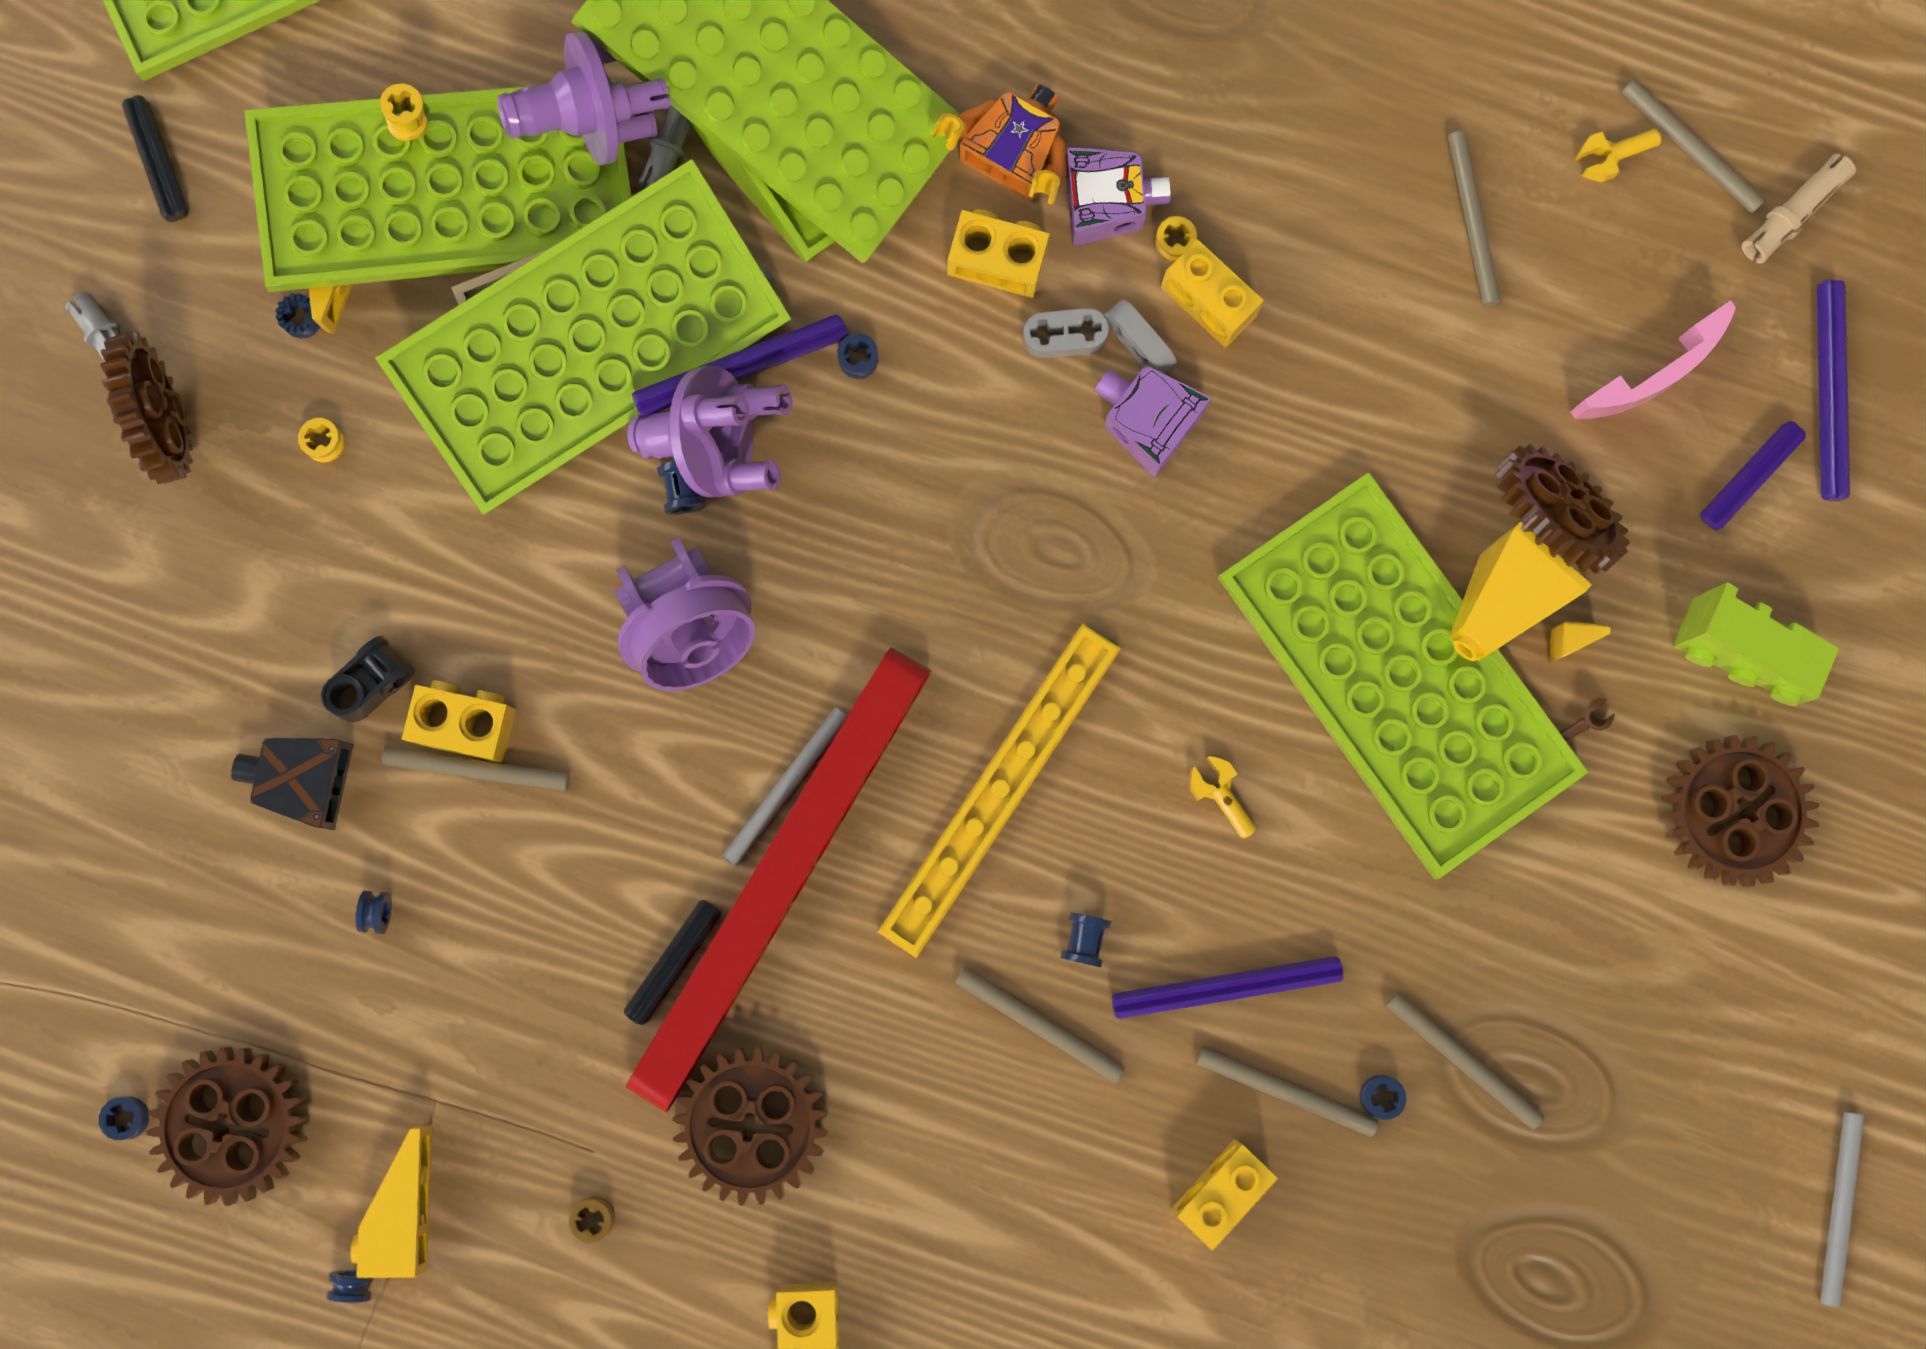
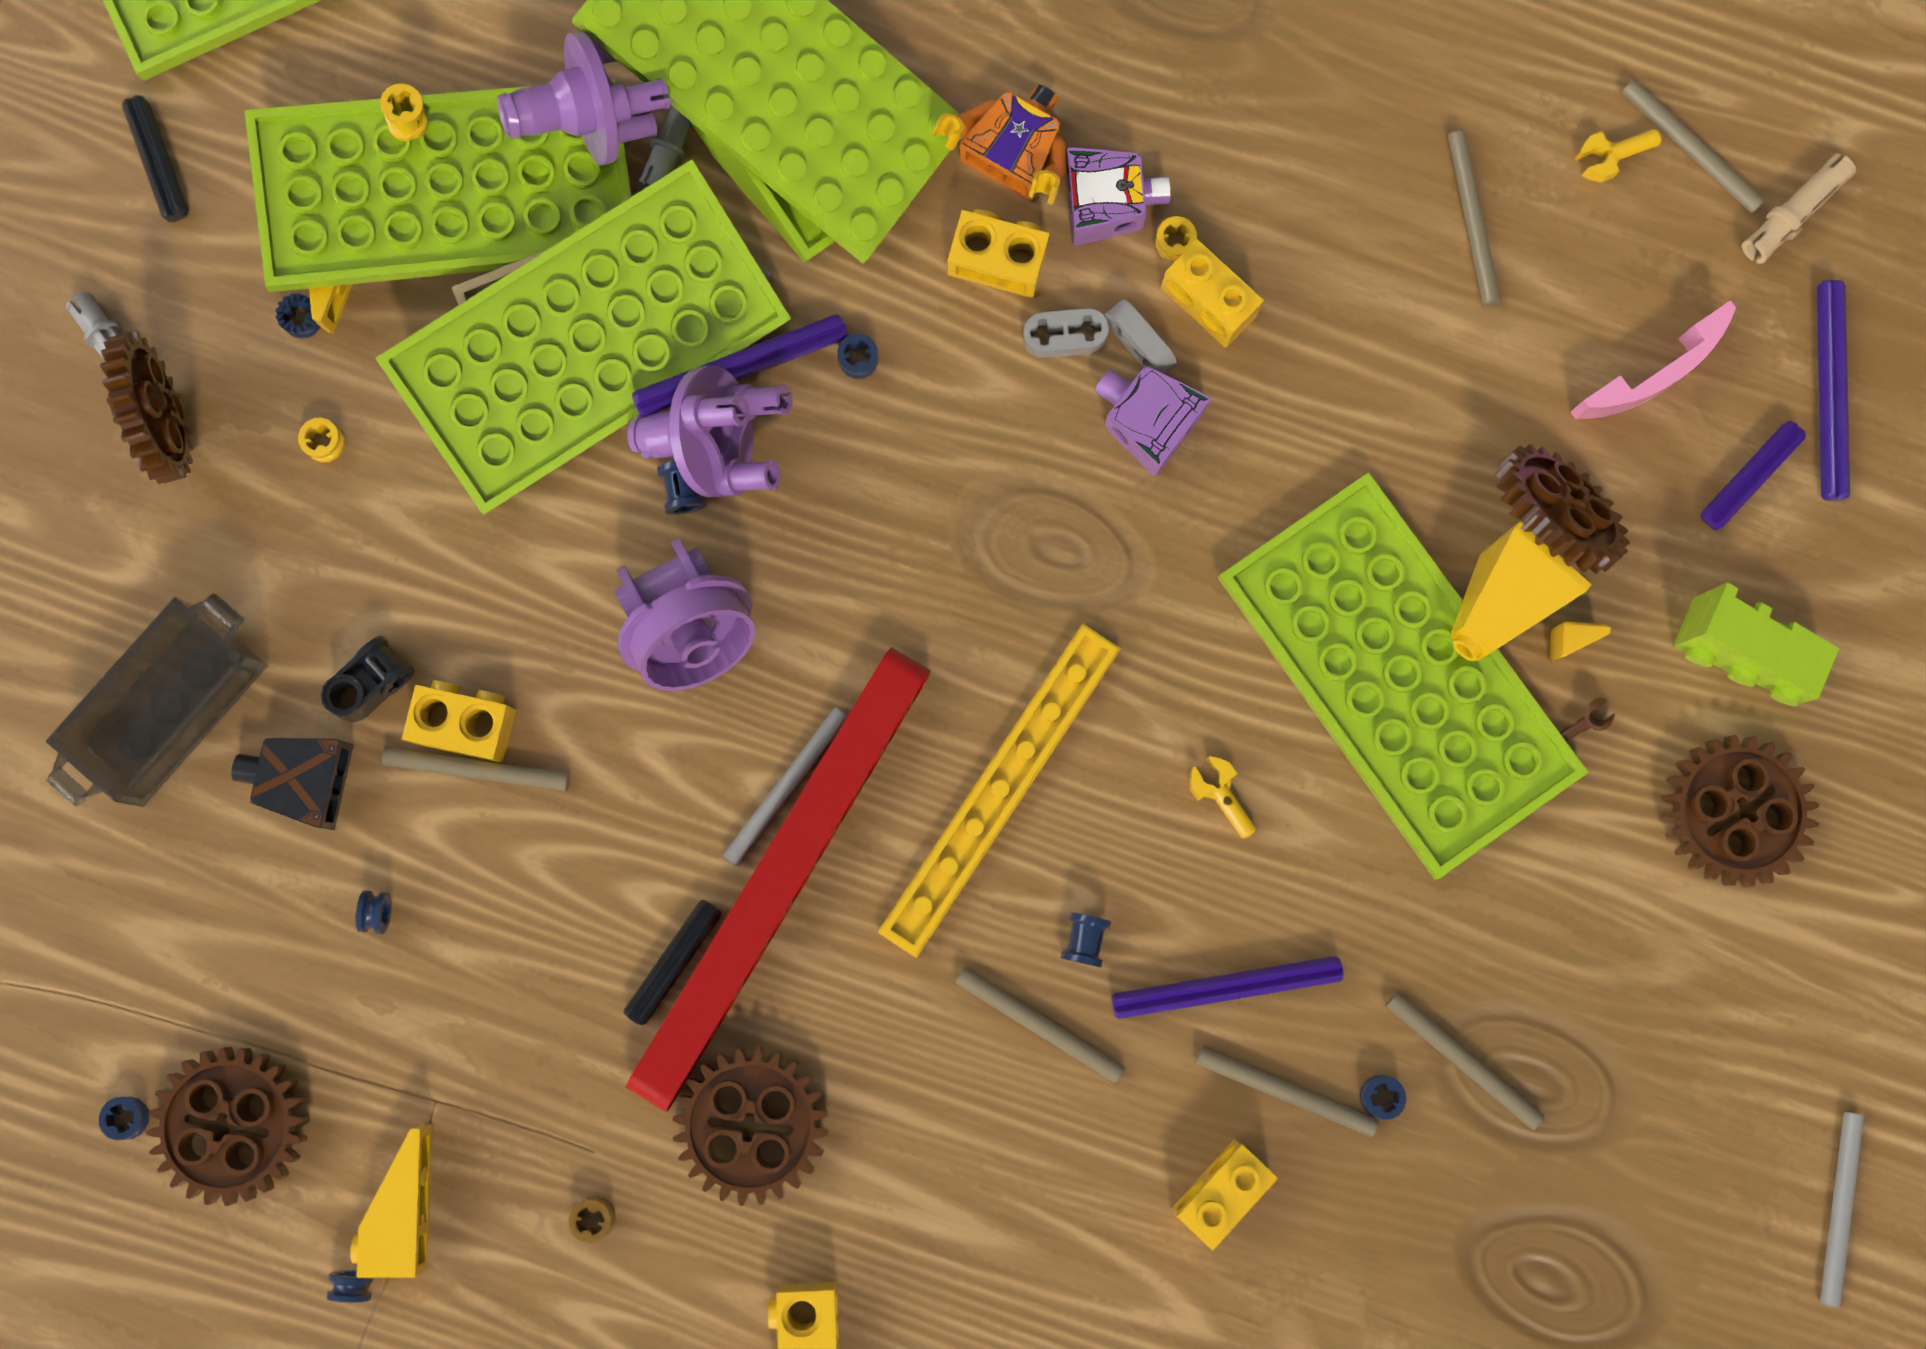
(155, 704): none -> clear smoke container

